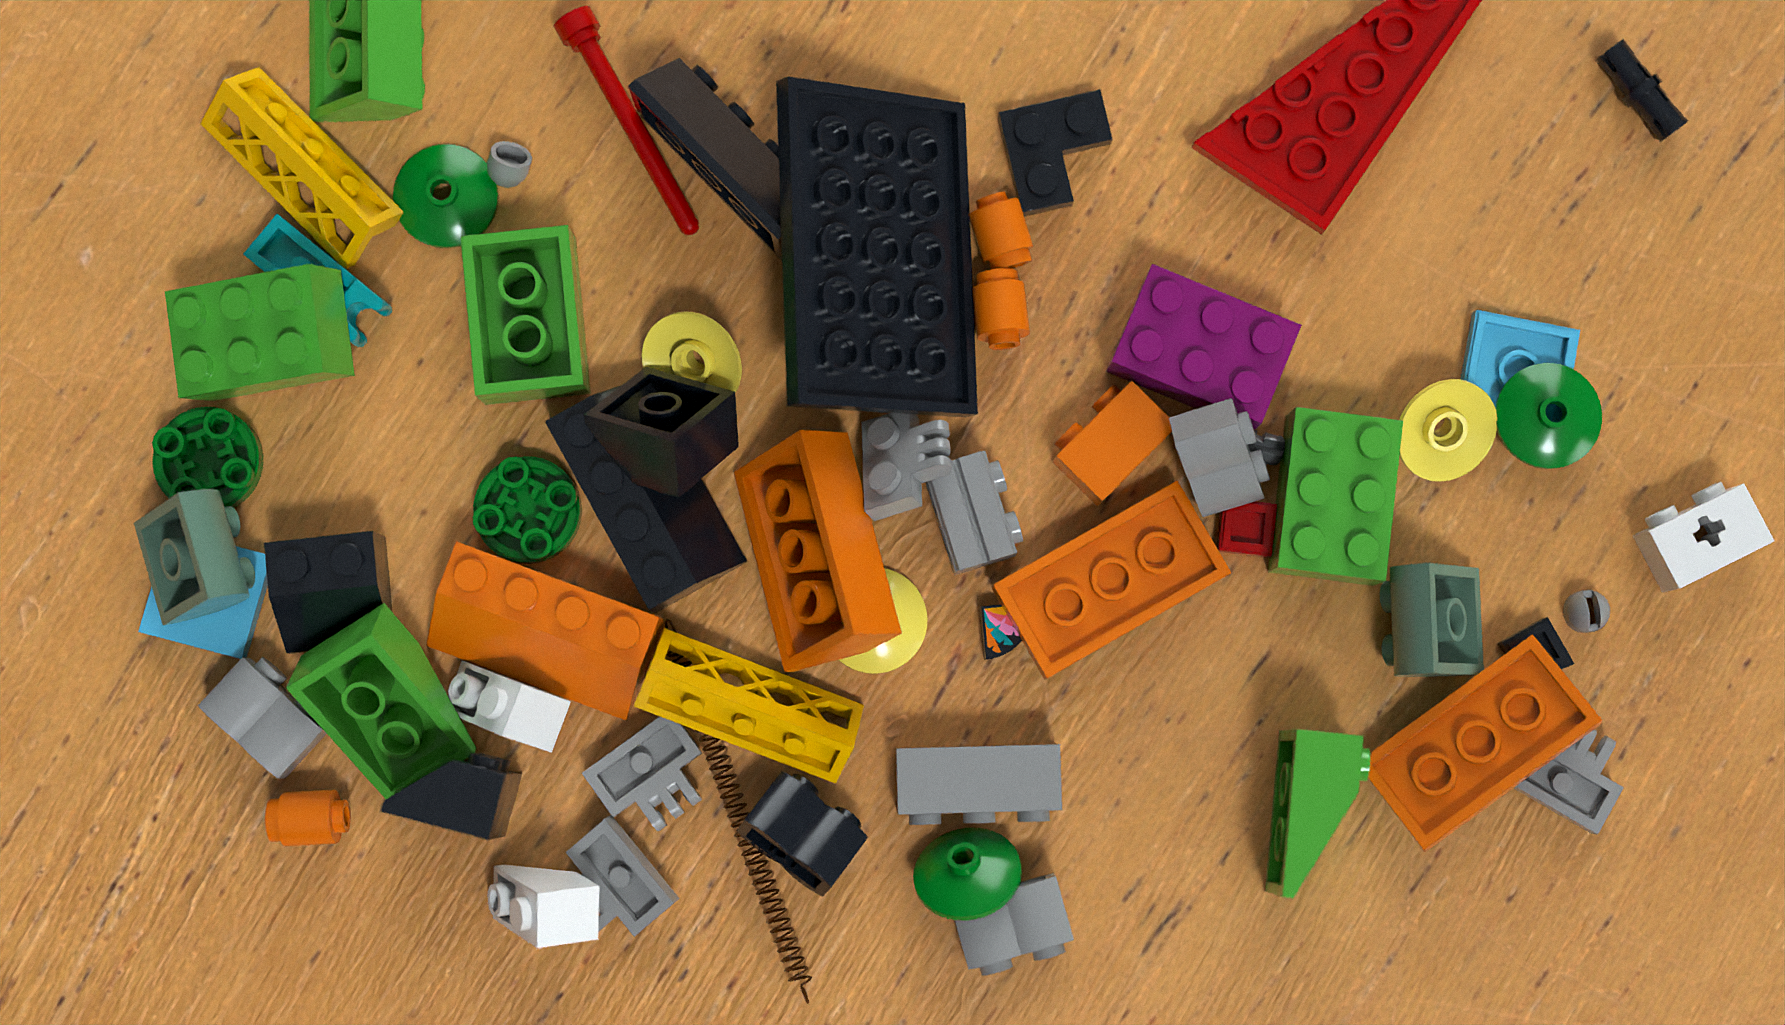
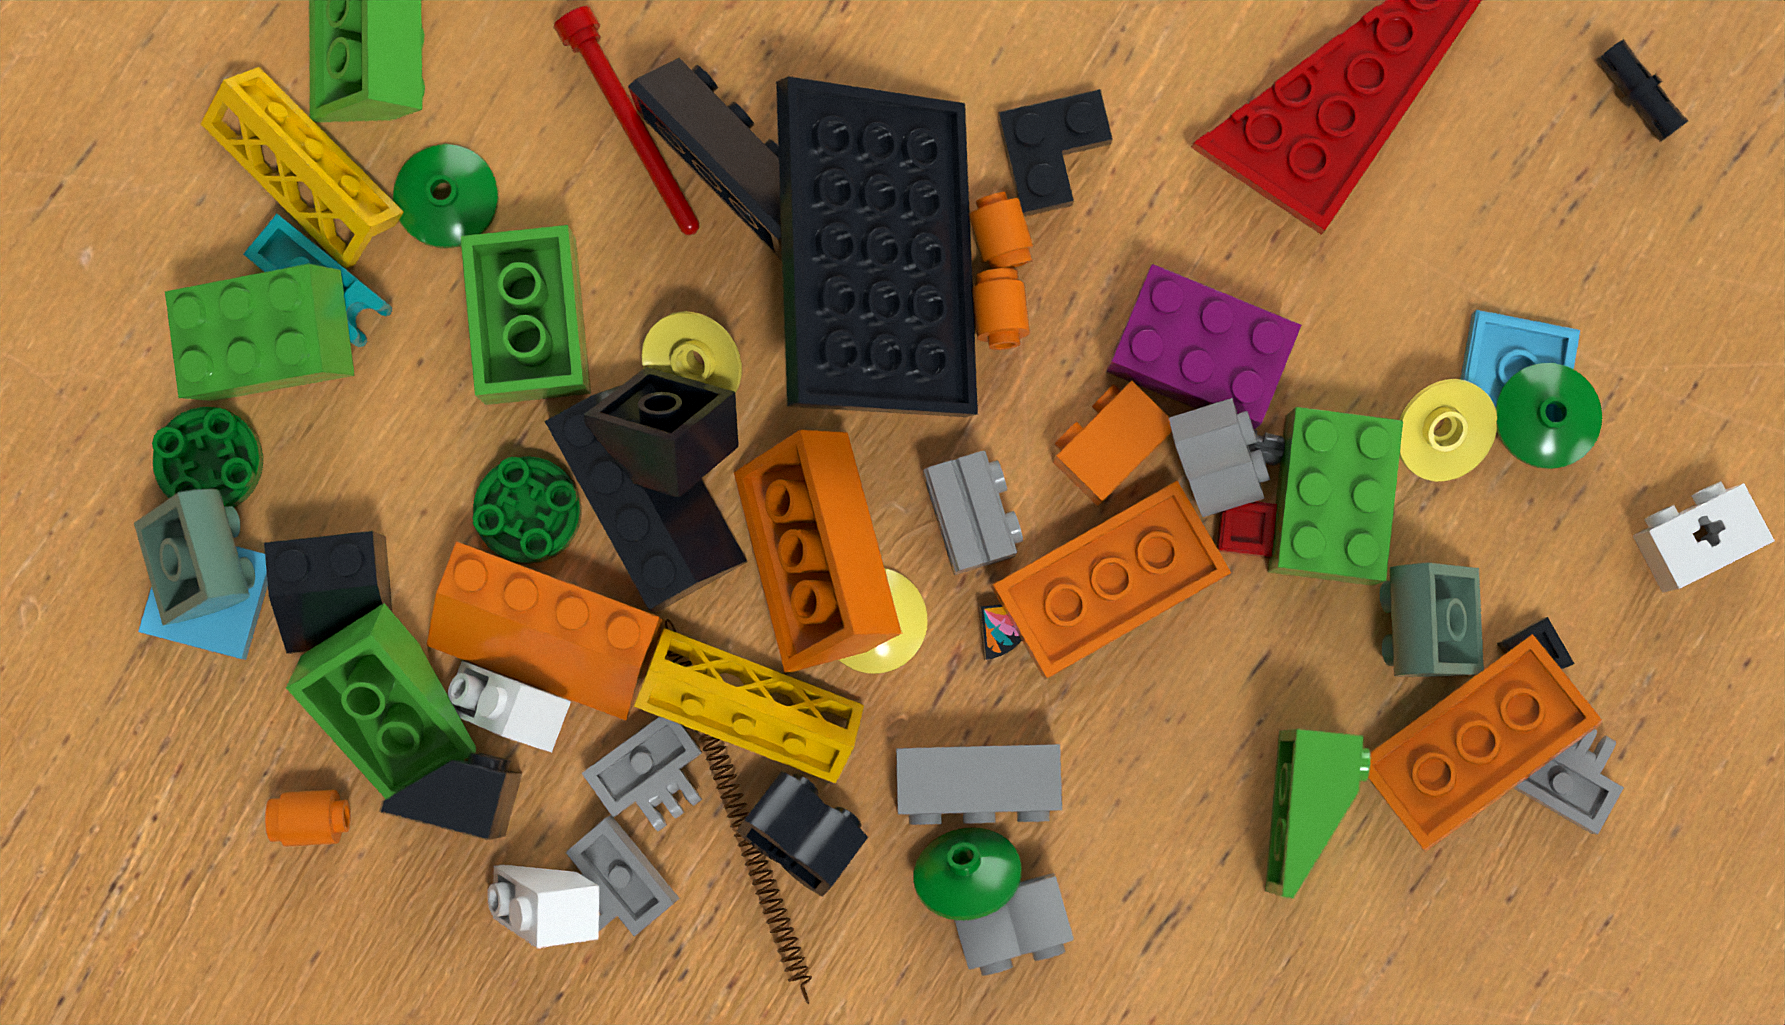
(263, 716): light grey brick -> none
(508, 164): light grey hinge -> none
(899, 459): light grey hinge -> none
(1577, 611): light grey hinge -> none

